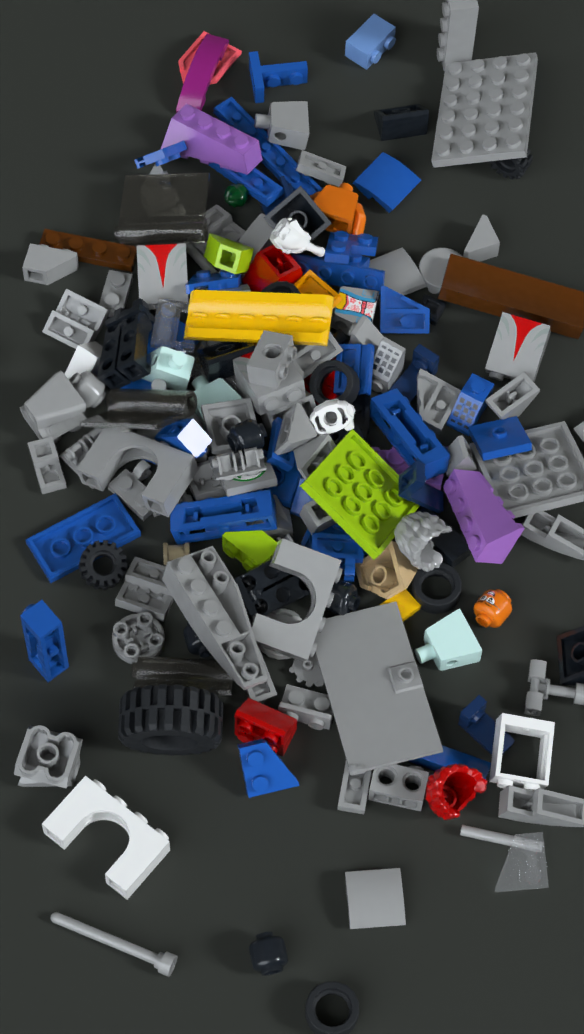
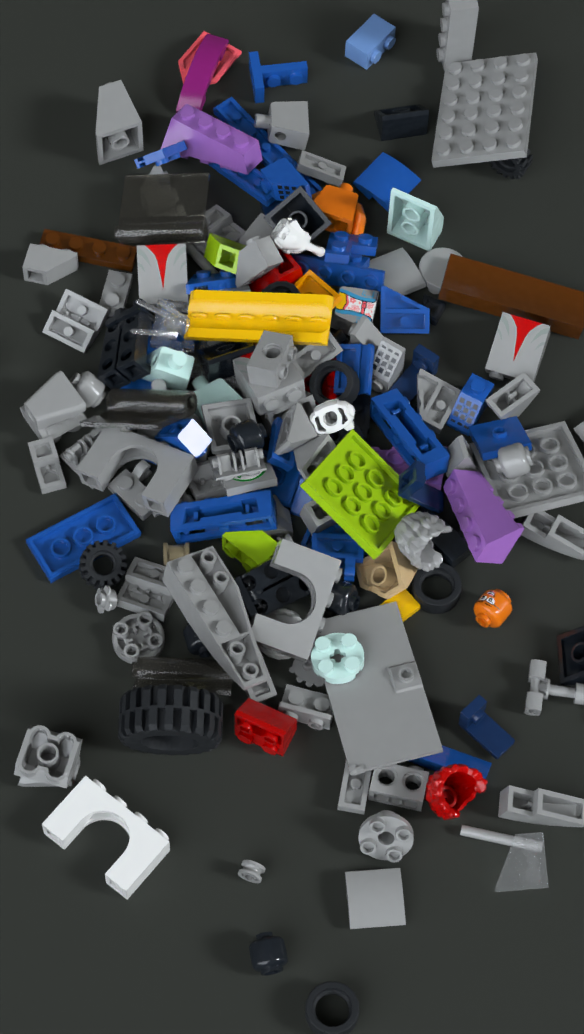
(44, 645): blue brick -> none
(85, 358): white slope -> none
(105, 599): none -> light grey plate
(117, 124): none -> light grey slope
(163, 962): light grey piece -> none
(175, 322): none -> clear plant
(236, 195): dark green plate -> none
(251, 871): none -> light grey bush
(256, 260): none -> light grey slope
(264, 769): blue wing -> none
(282, 179): none -> blue slope
(341, 644): none -> light aqua plate
(386, 836): none -> light grey plate
(414, 220): none -> light aqua slope
(450, 643): light aqua torso -> none
(483, 242): light grey slope -> none
(513, 460): none -> light grey head
(529, 727): white window -> none

